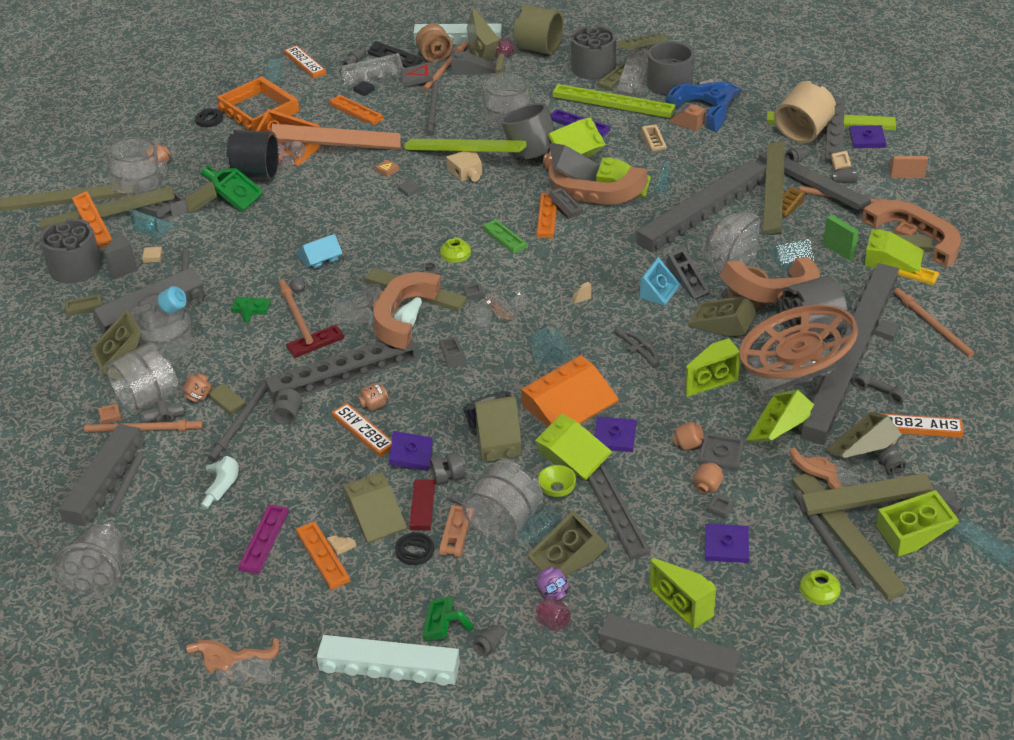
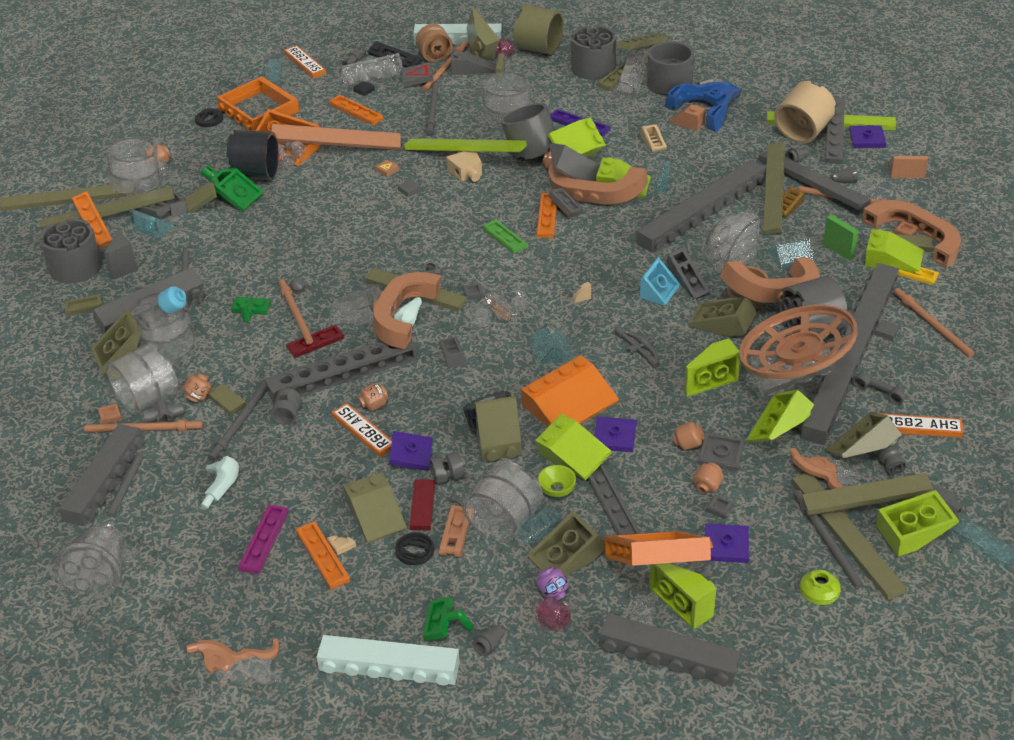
(152, 254): tan tile -> none
(320, 251): medium azure slope -> none
(455, 253): lime piece -> none
(614, 100): lime plate -> none
(657, 547): none -> orange window
(840, 160): tan tile -> none

